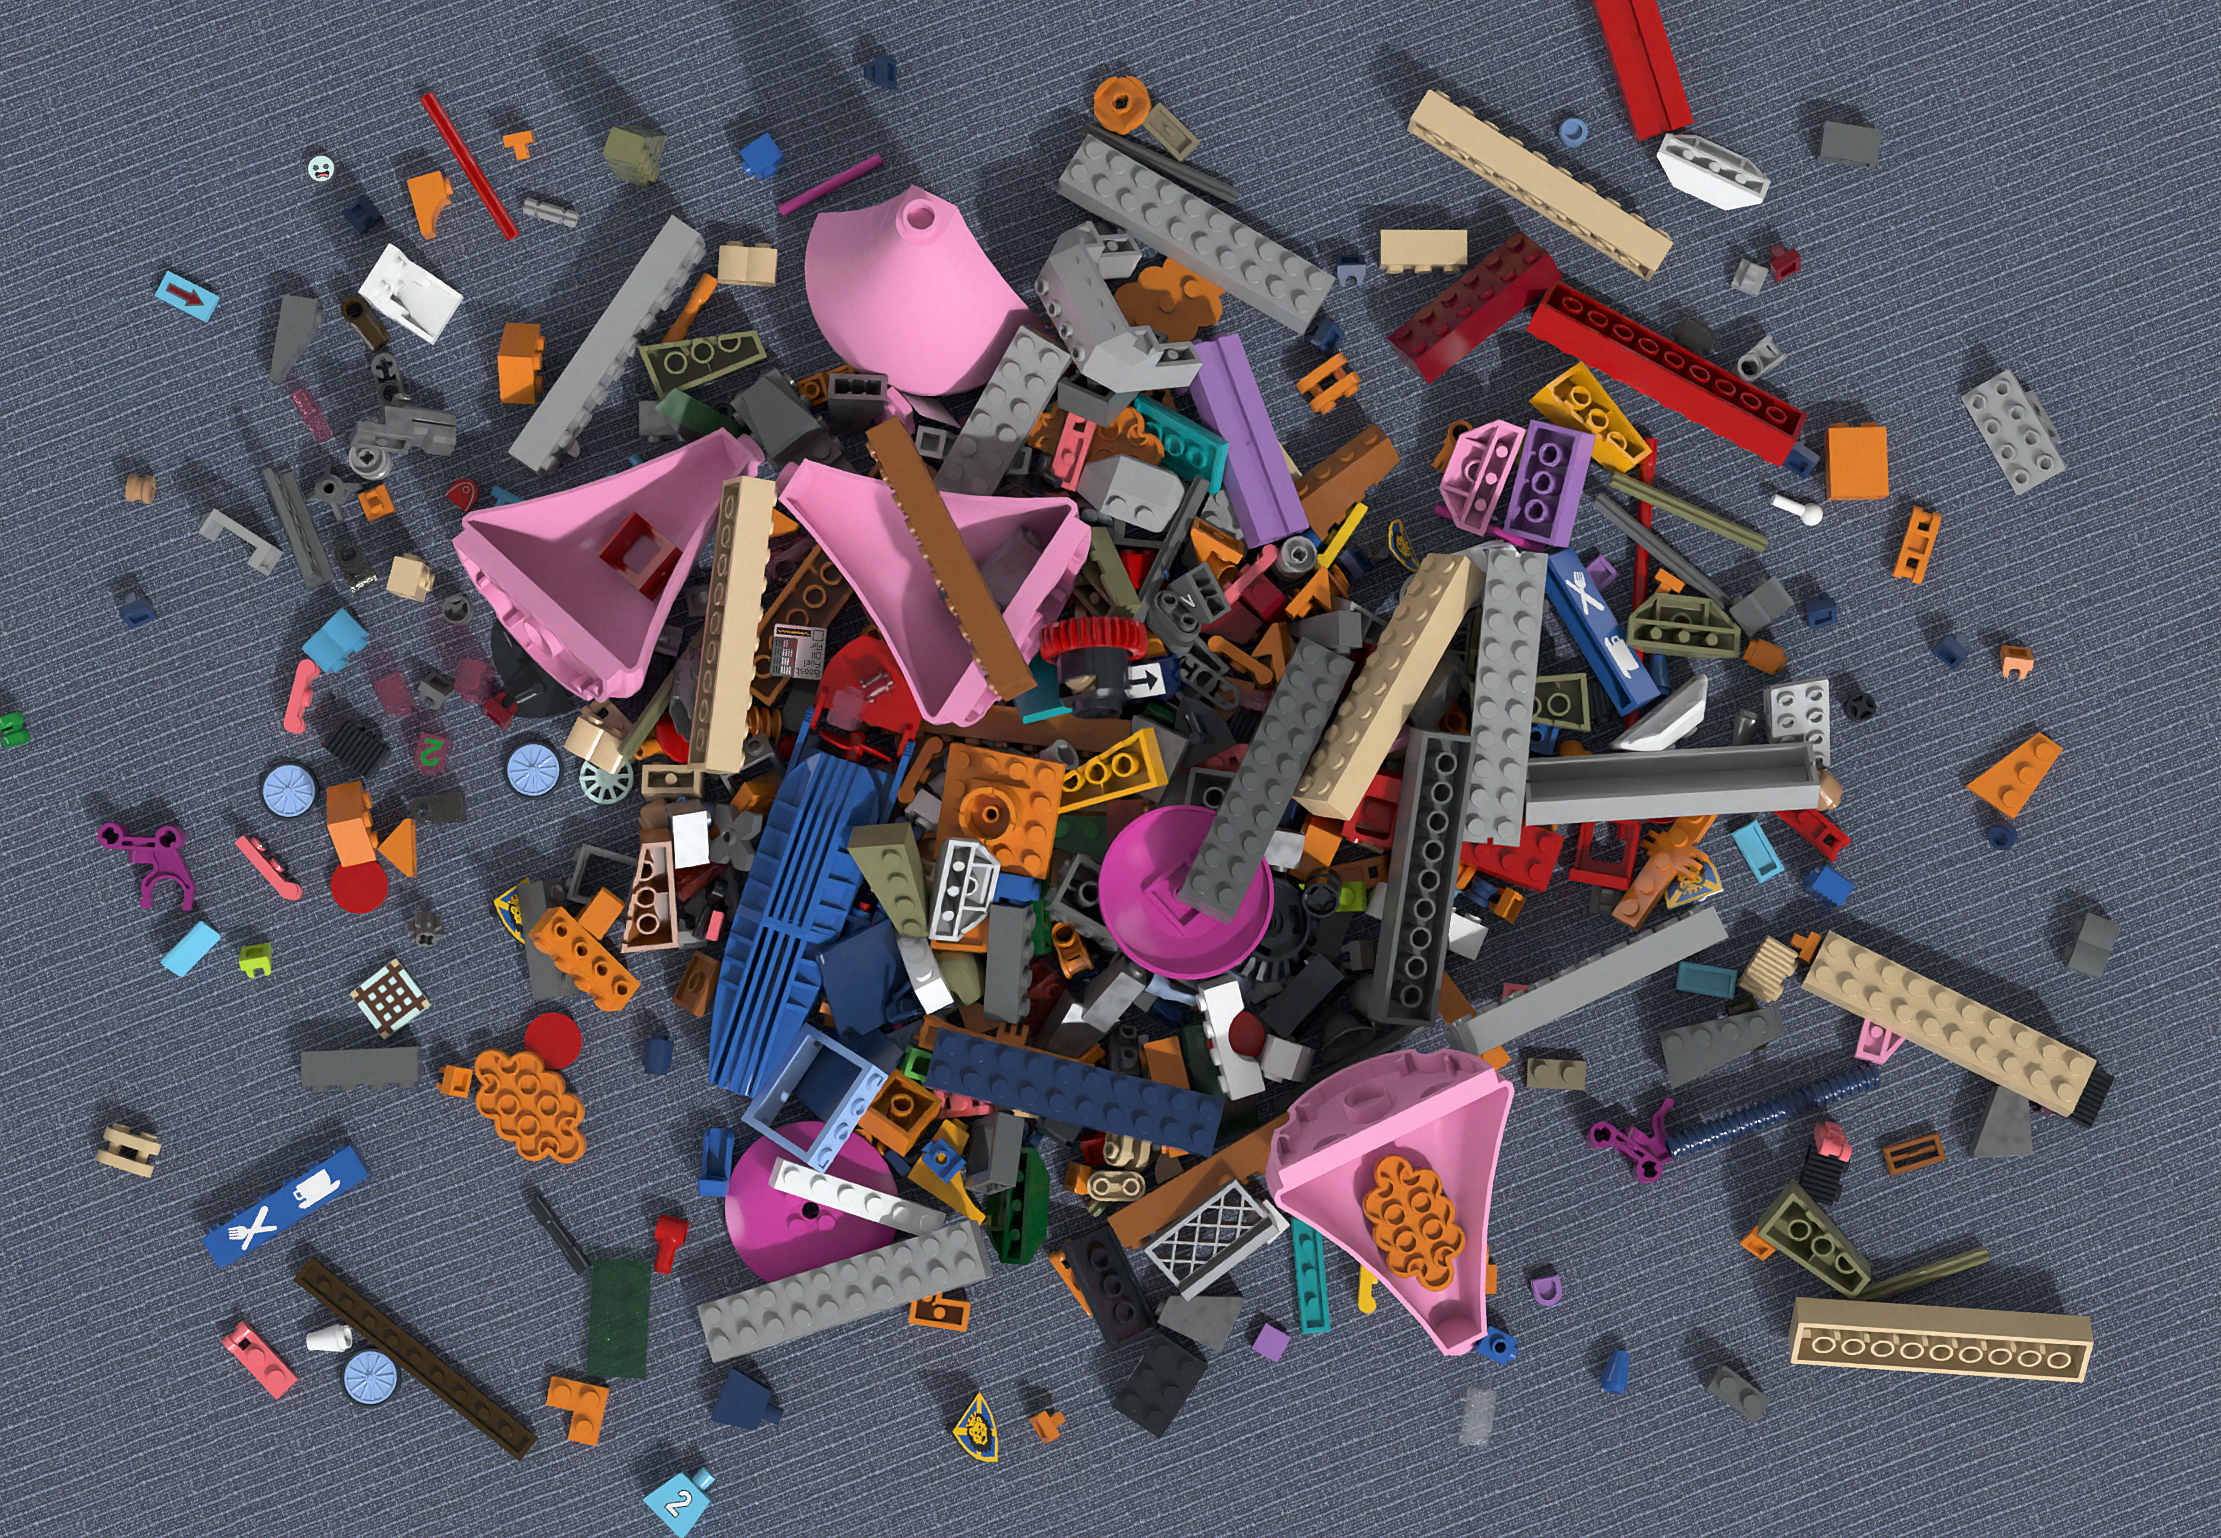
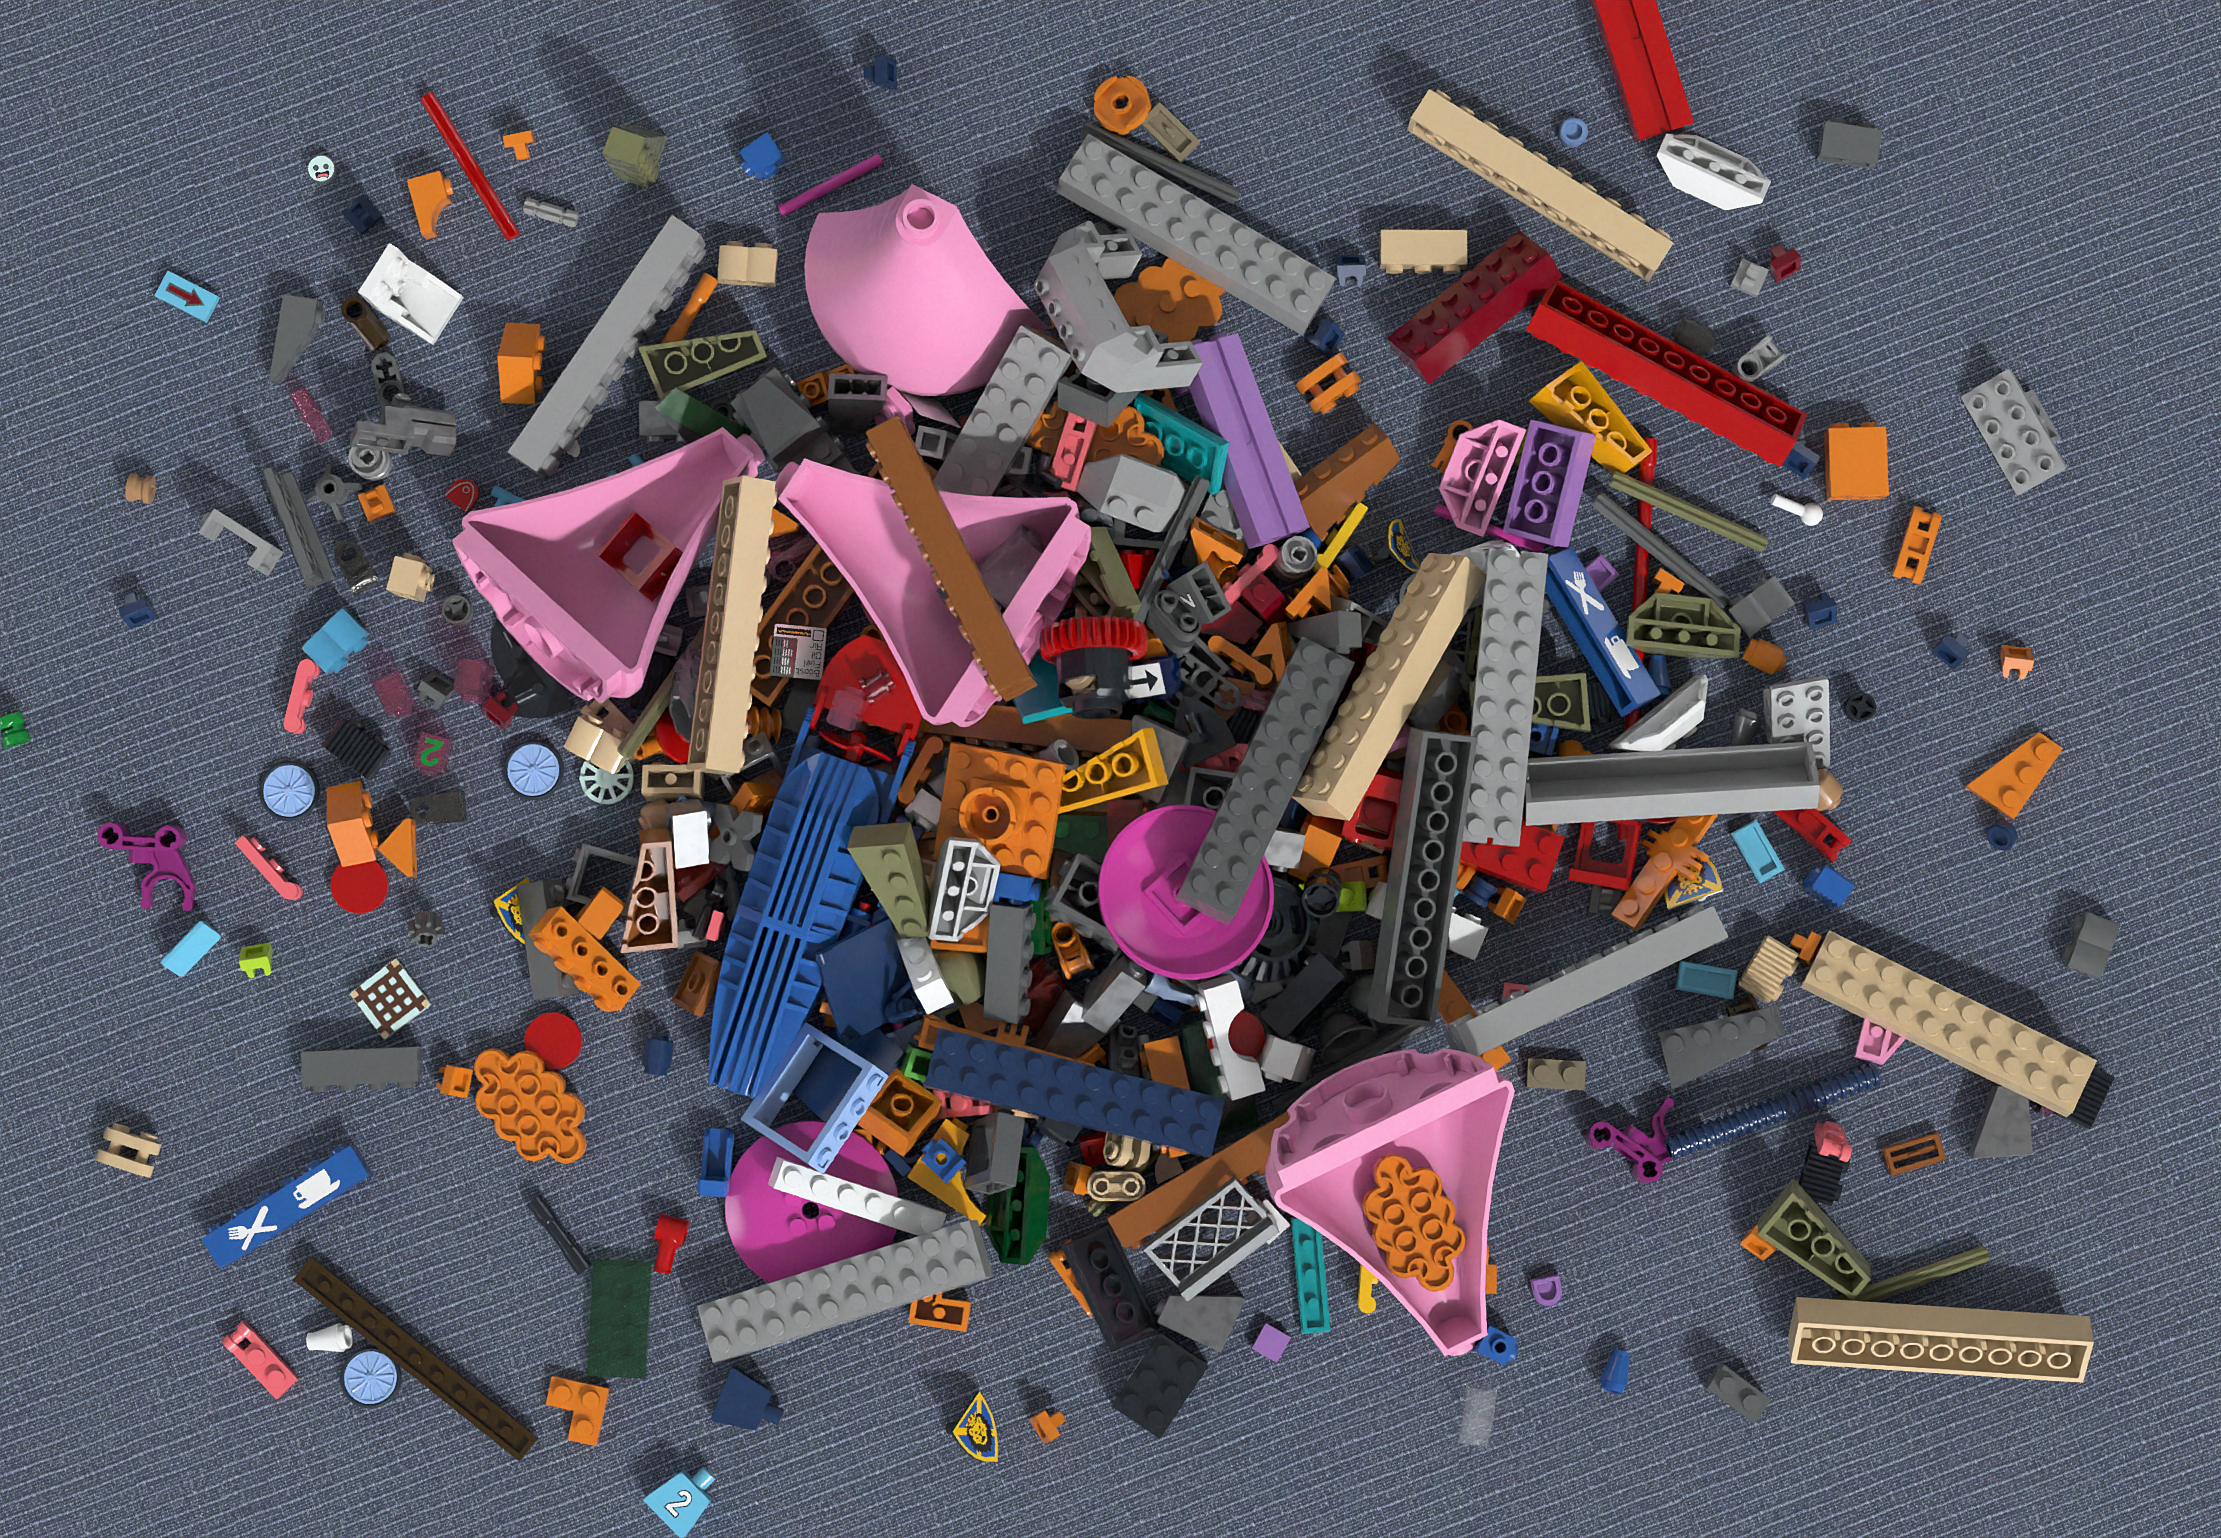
(786, 747): red plate -> none

